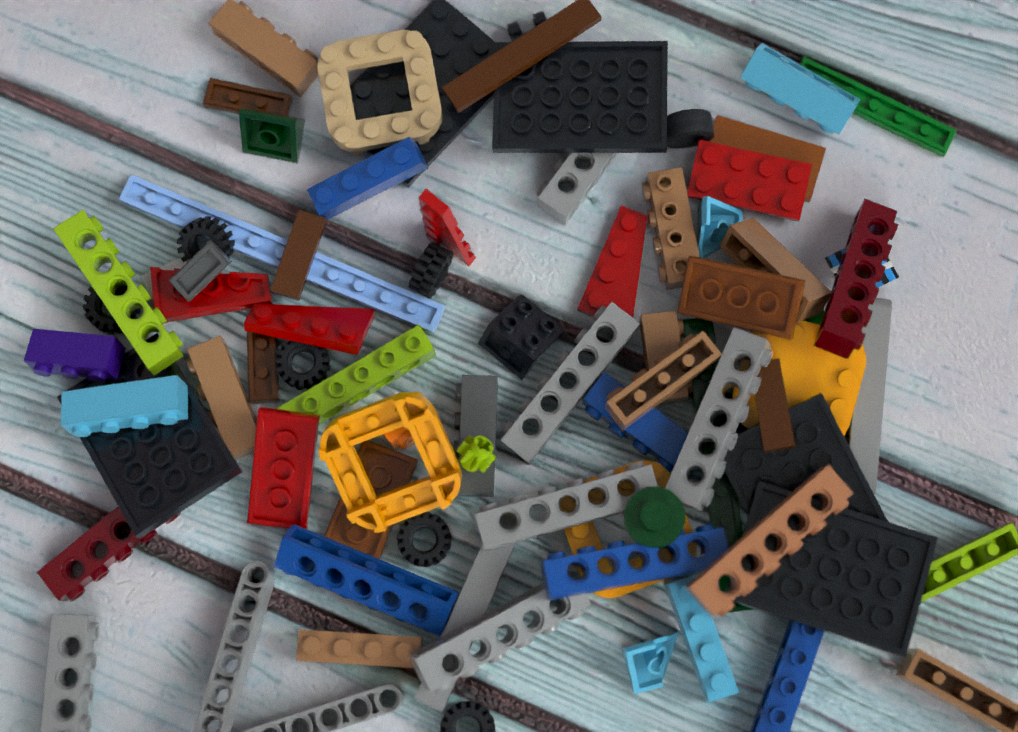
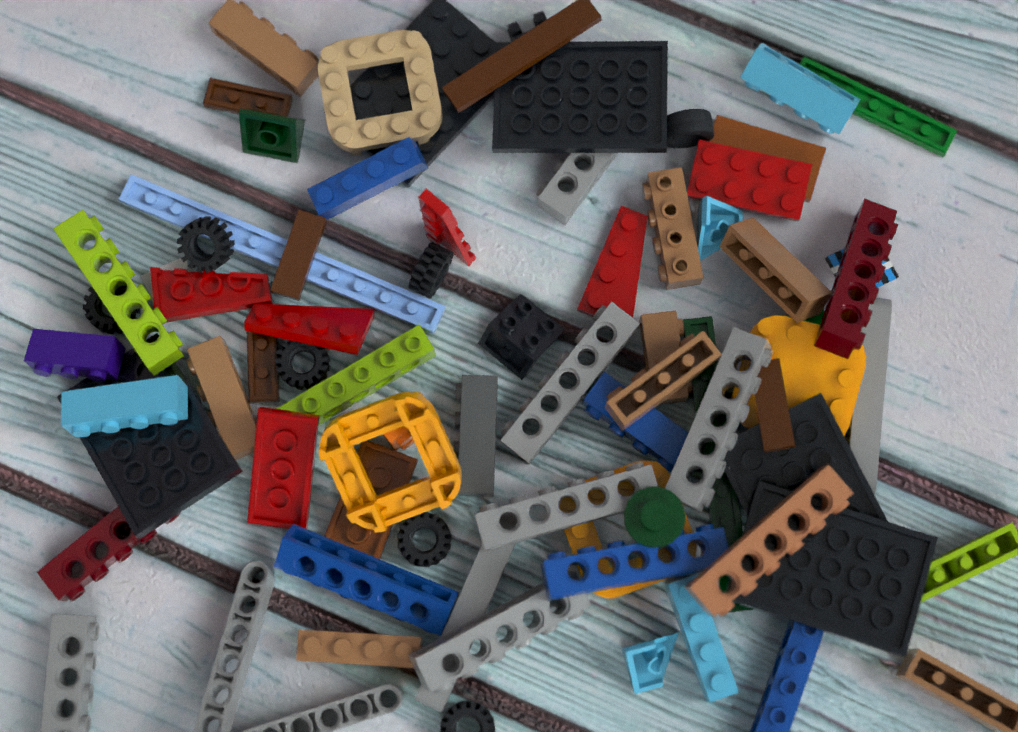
(200, 271): dark grey tile -> none
(476, 453): lime gear -> none
(741, 297): dark orange tile -> none

